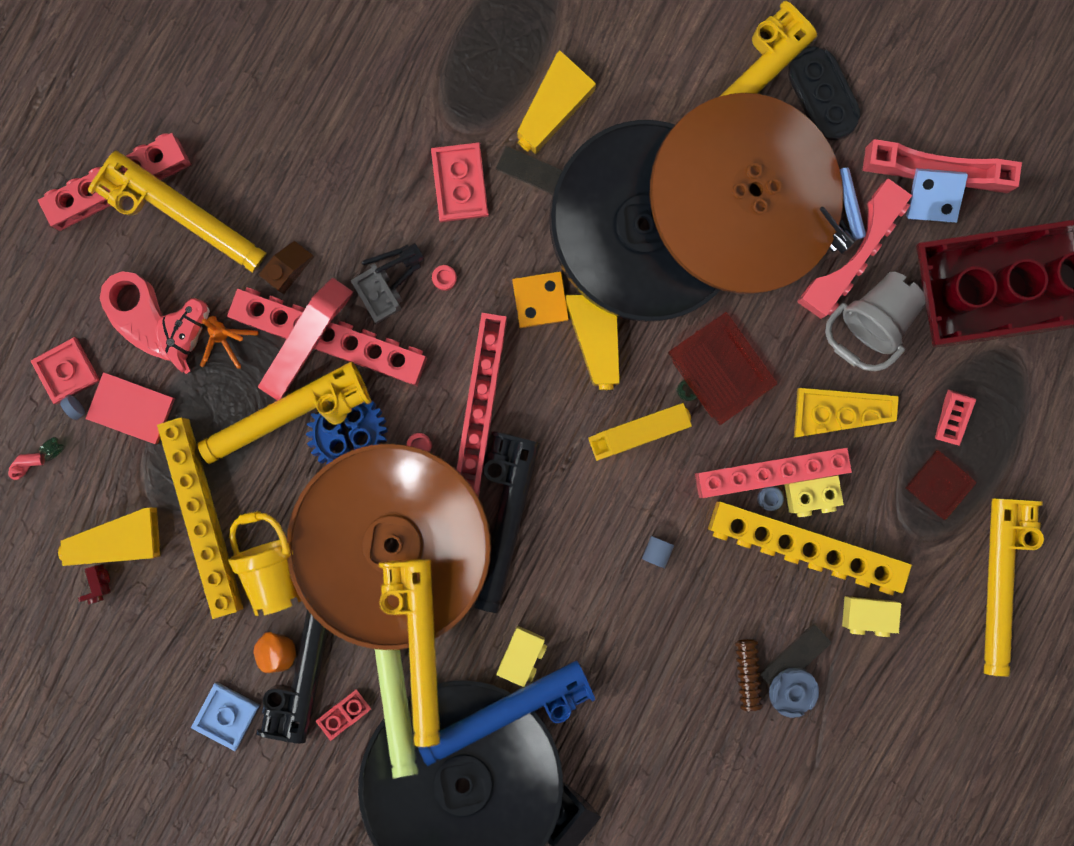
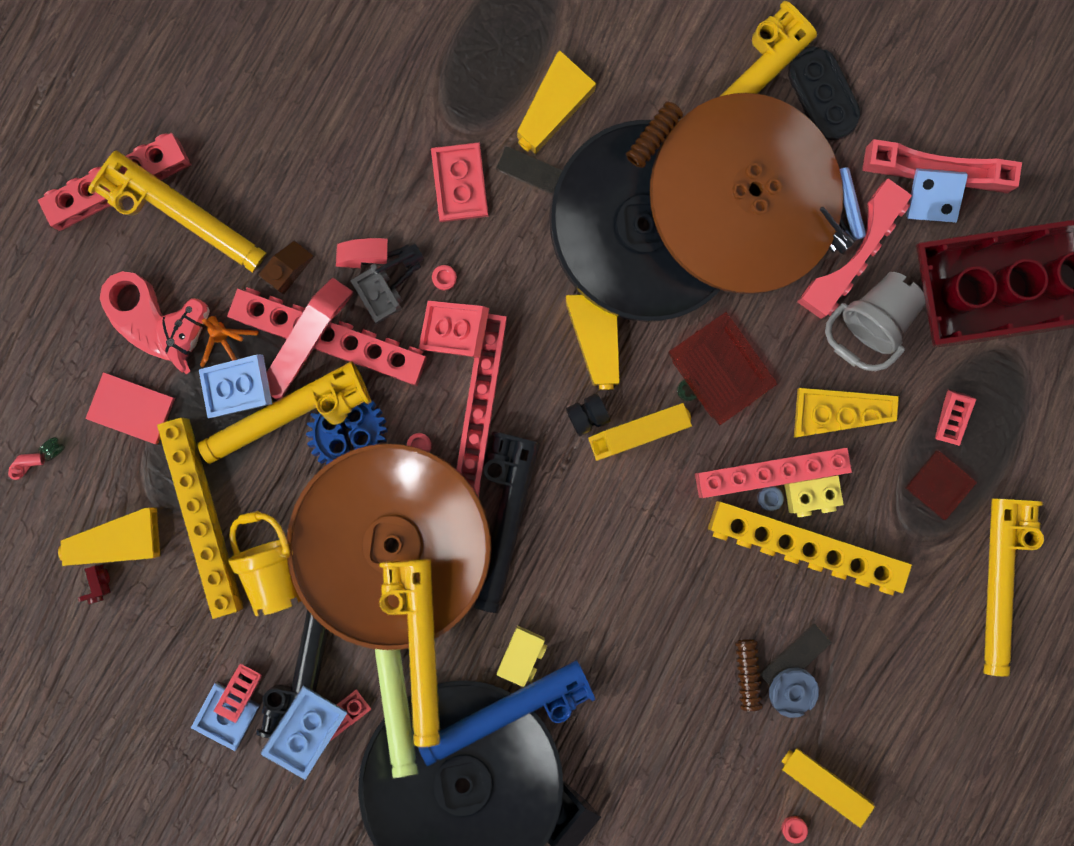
(65, 370): coral tile -> none
(72, 407): sand blue tile -> none
(235, 386): none -> light blue plate
(247, 672): none -> coral slope
(274, 653): orange hair -> none
(304, 732): none -> light blue plate
(368, 250): none -> coral slope
(454, 328): none -> coral plate
(540, 299): light orange tile -> none
(588, 414): none -> black wheel
(654, 134): none -> reddish brown piece
(657, 552): sand blue brick -> none
(794, 829): none -> coral tile
(828, 787): none -> yellow slope
(871, 615): light yellow brick -> none

